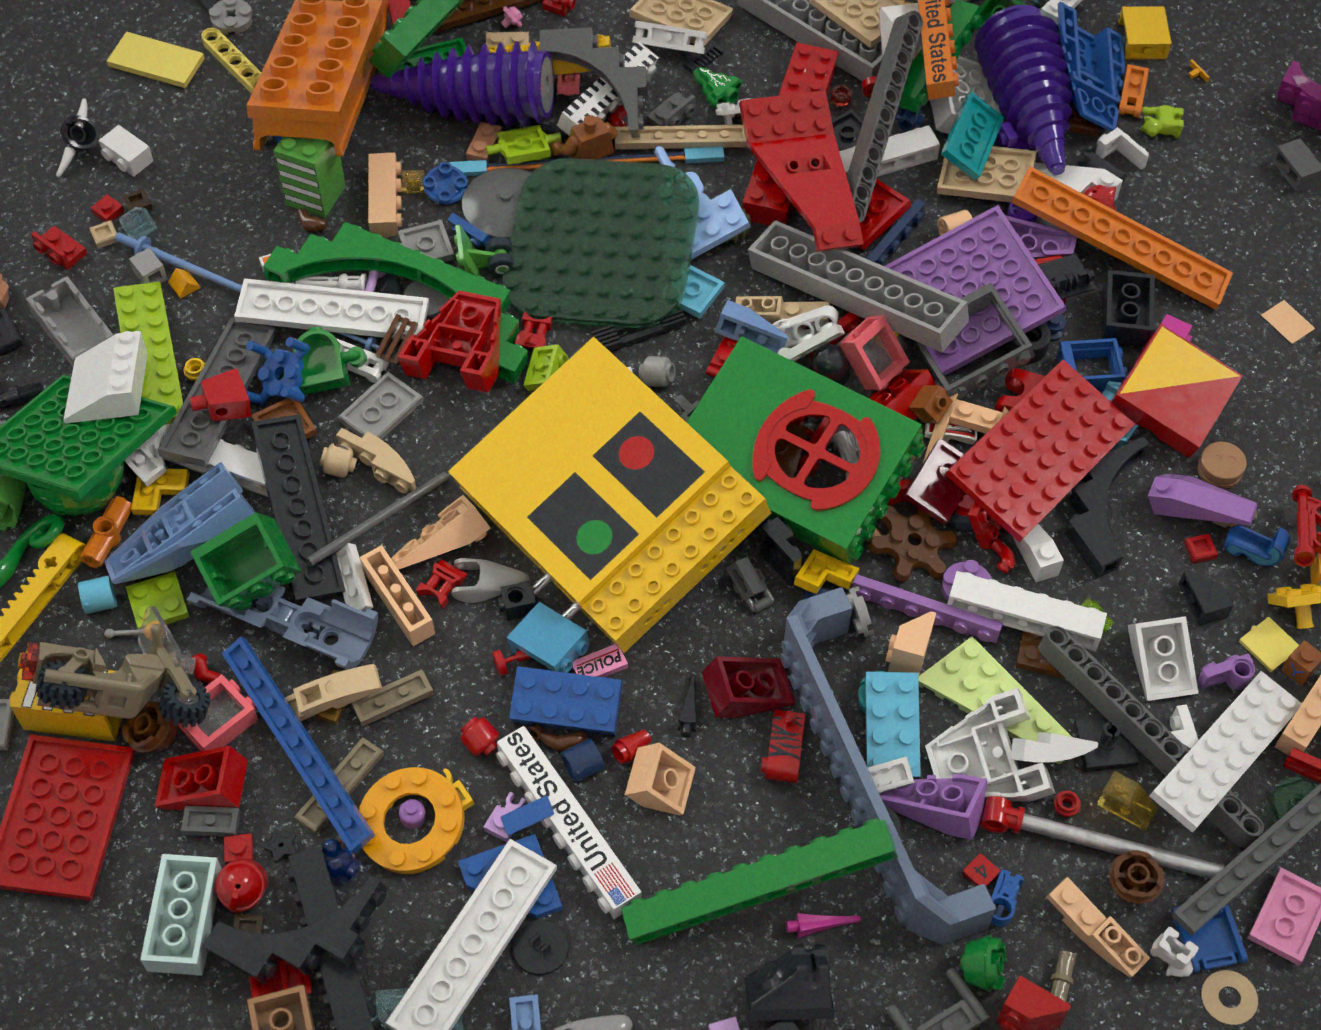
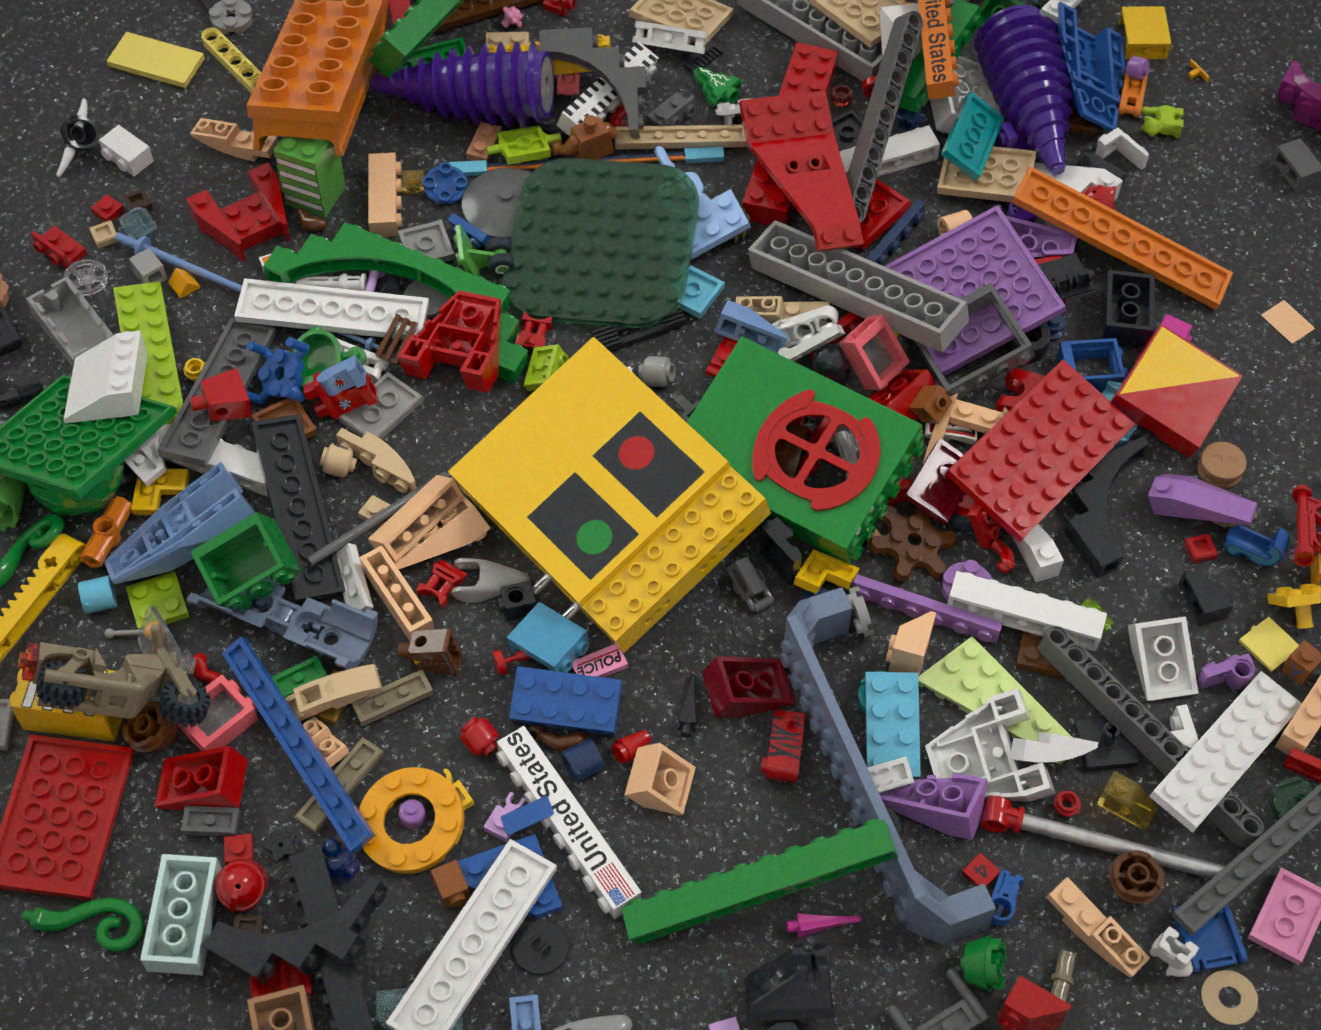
(53, 921): none -> green plant
(87, 277): none -> clear wheel
(231, 140): none -> light nougat slope
(245, 221): none -> red wedge
(299, 675): none -> green plate
(329, 746): none -> light nougat slope
(341, 388): none -> hips
(371, 508): none -> tan plate
(417, 517): none -> light nougat brick
(433, 651): none -> reddish brown torso
(450, 884): none -> dark orange brick
(1137, 68): none -> medium lavender piece

